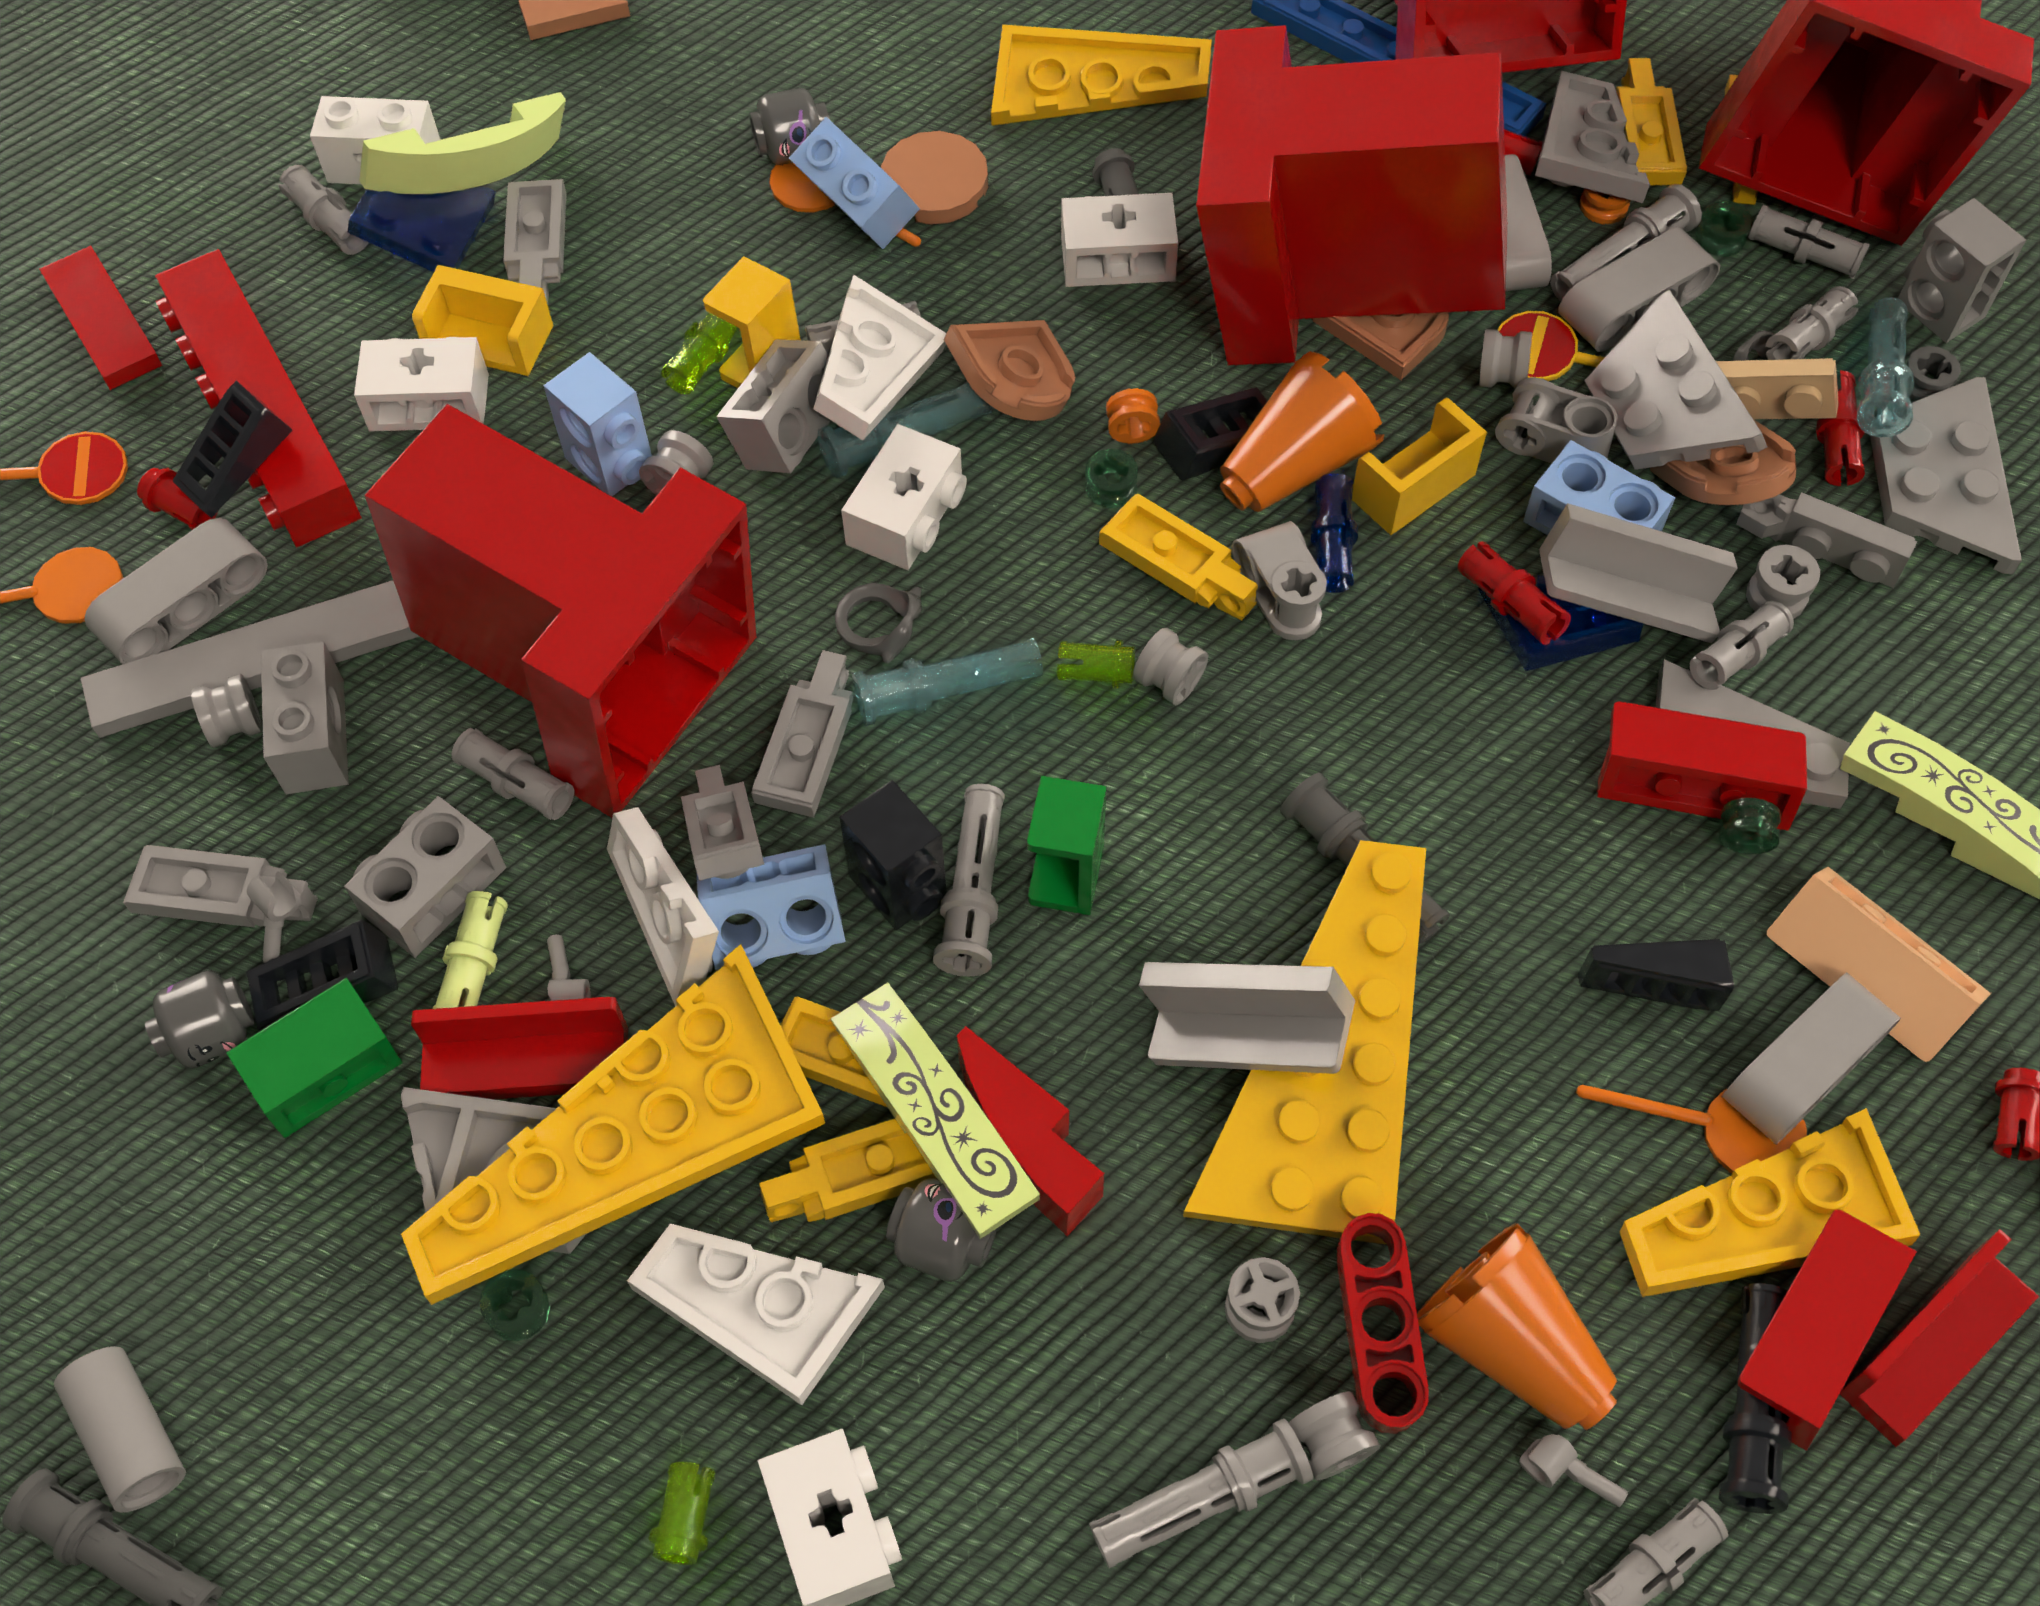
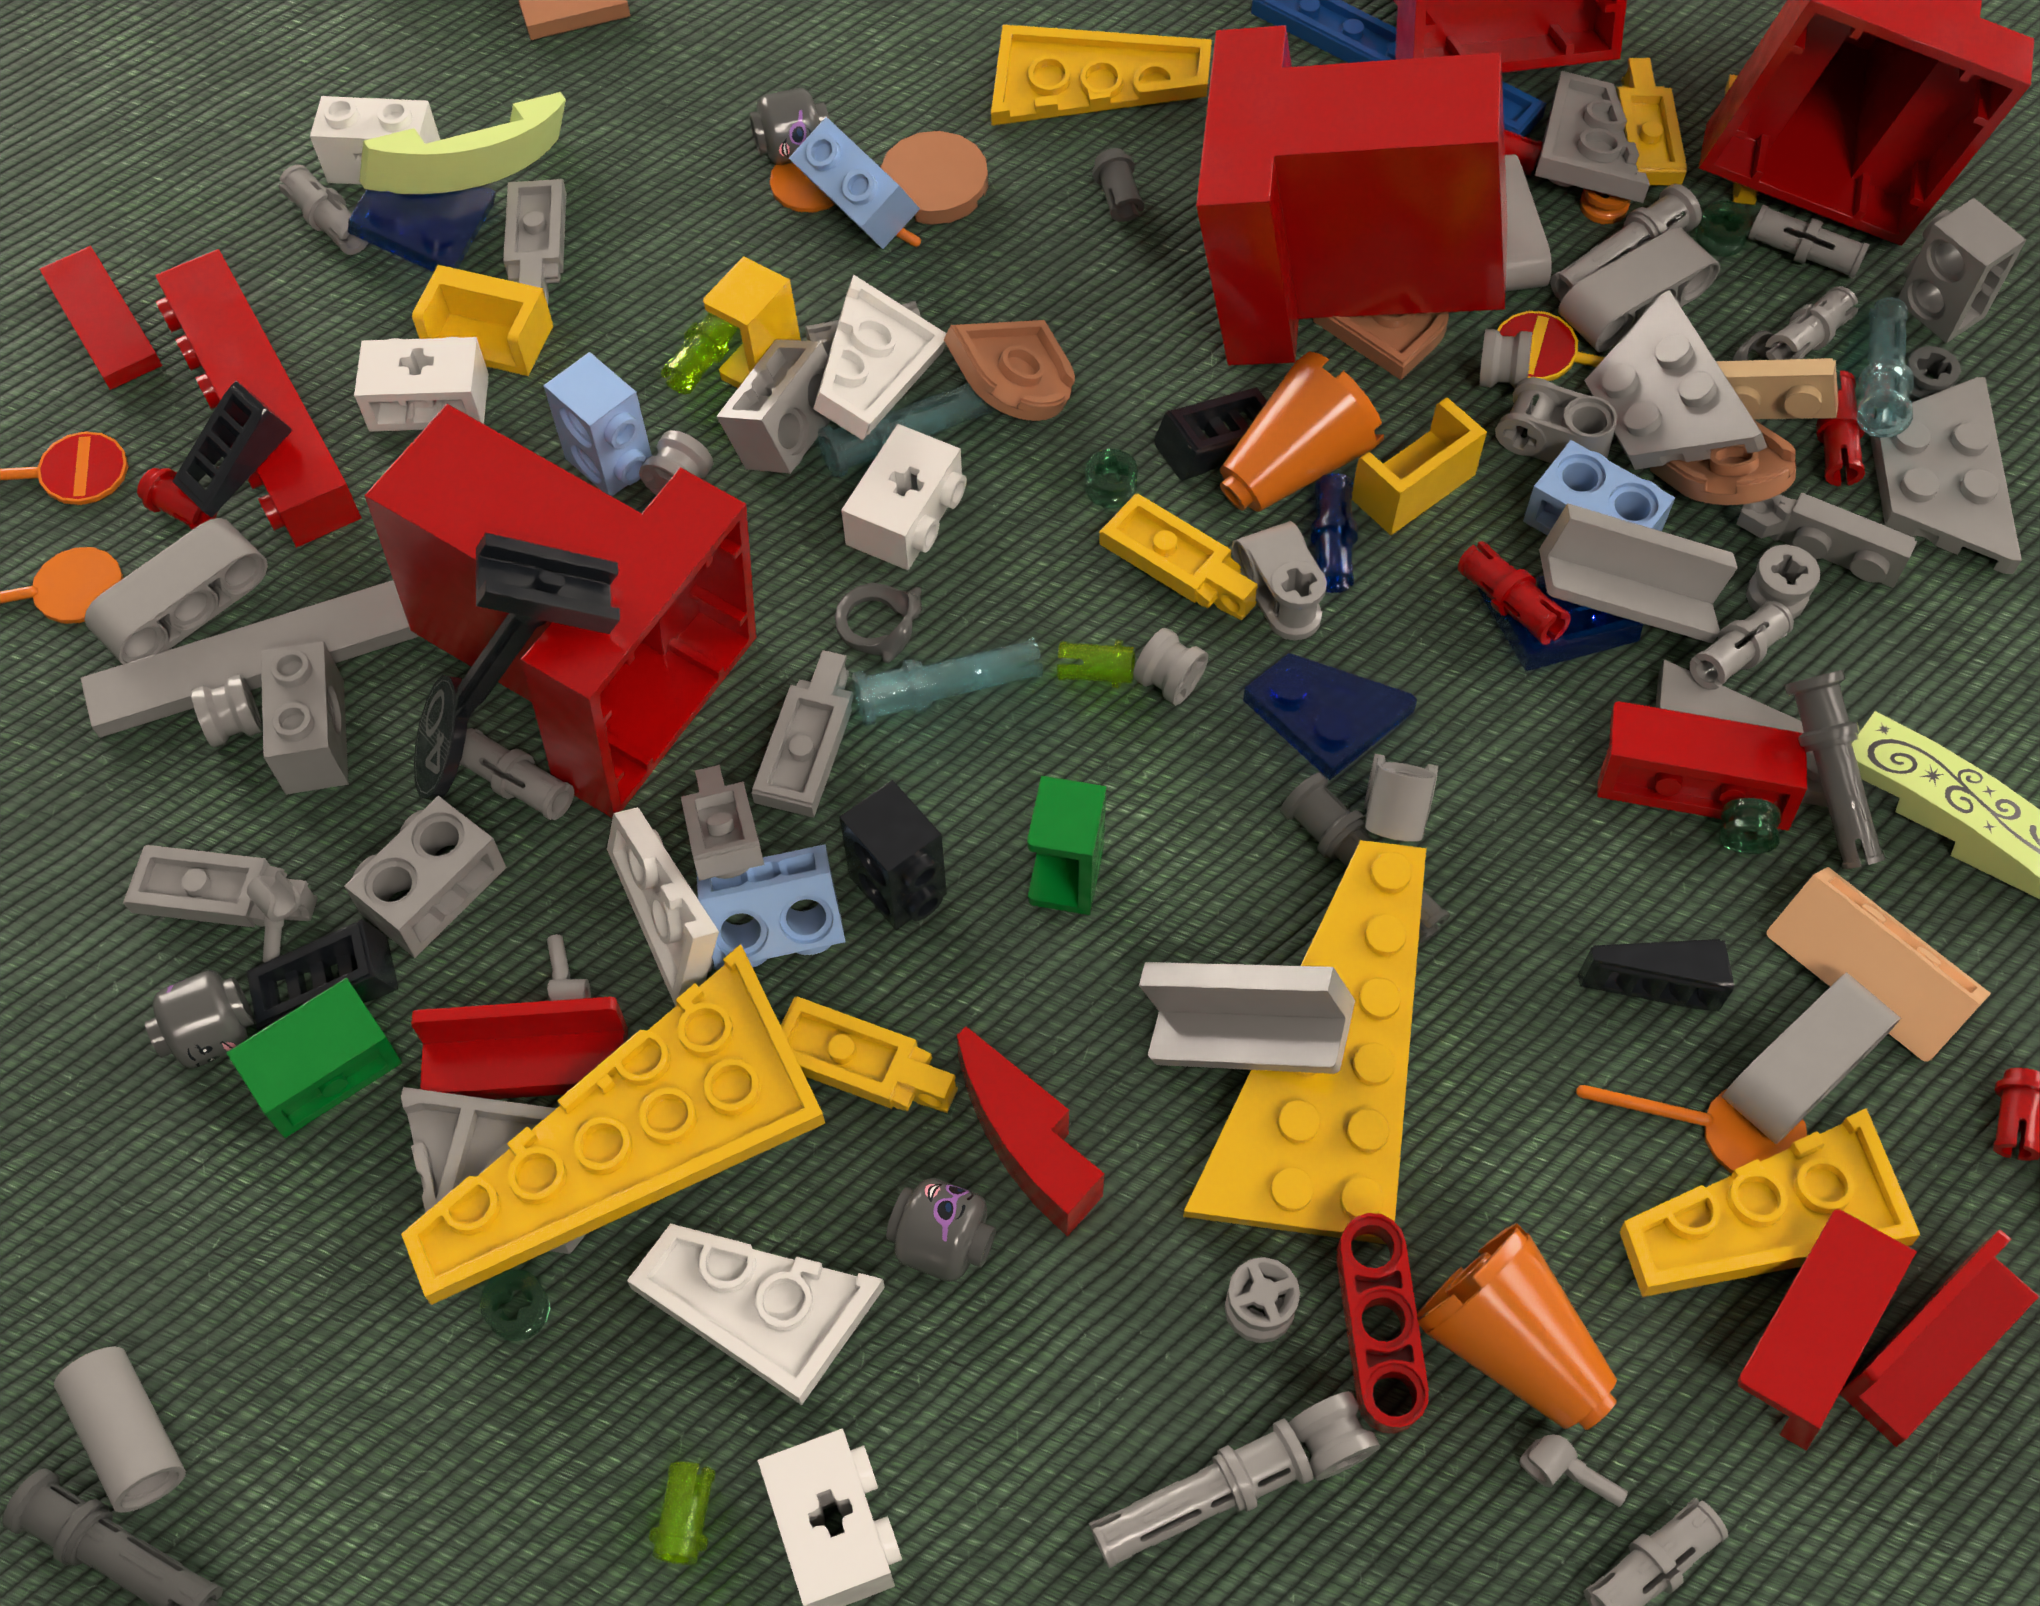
(472, 952): yellowish green pin -> none
(534, 588): none -> black piece
(846, 1174): yellow hinge -> none
(935, 1110): yellowish green slope -> none
(970, 902): light grey pin -> none
(1119, 239): white brick -> none
(1132, 416): orange bush -> none
(1326, 711): none -> clear blue wing
(1399, 799): none -> light grey piece
(1756, 1429): black pin -> none
(1829, 736): none -> dark grey pin

